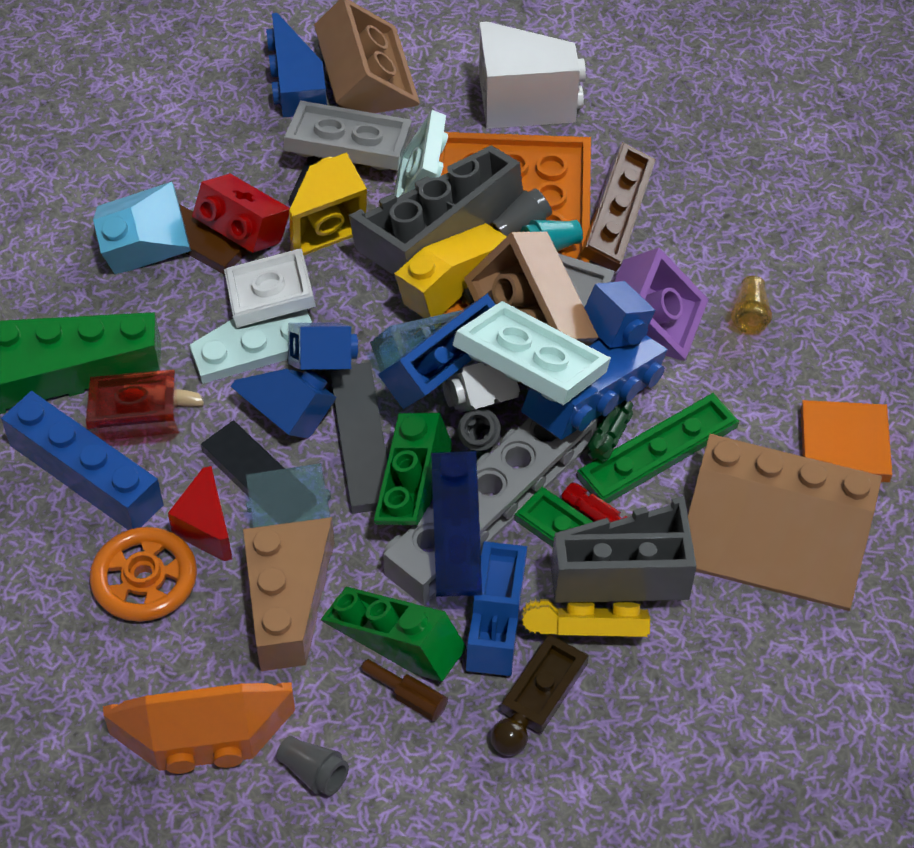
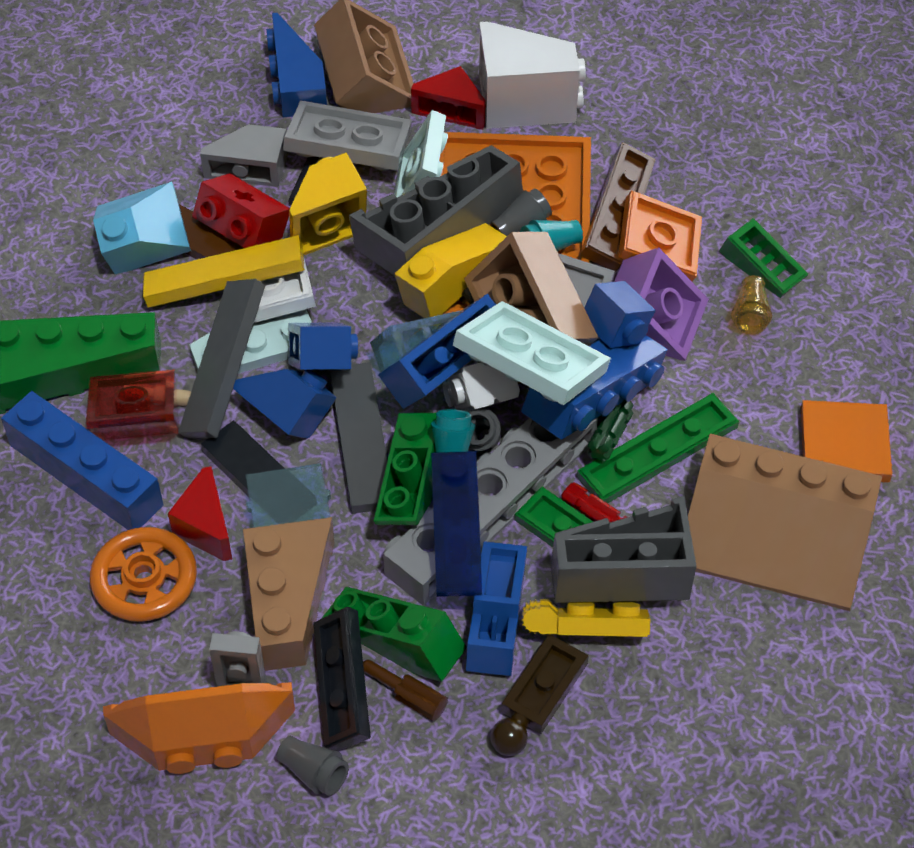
(213, 272): none -> yellow tile
(221, 359): none -> dark grey tile
(237, 658): none -> light grey plate
(248, 153): none -> light grey slope
(341, 680): none -> black tile
(451, 95): none -> red slope
(452, 431): none -> teal cone
(657, 224): none -> orange tile
(744, 258): none -> green slope

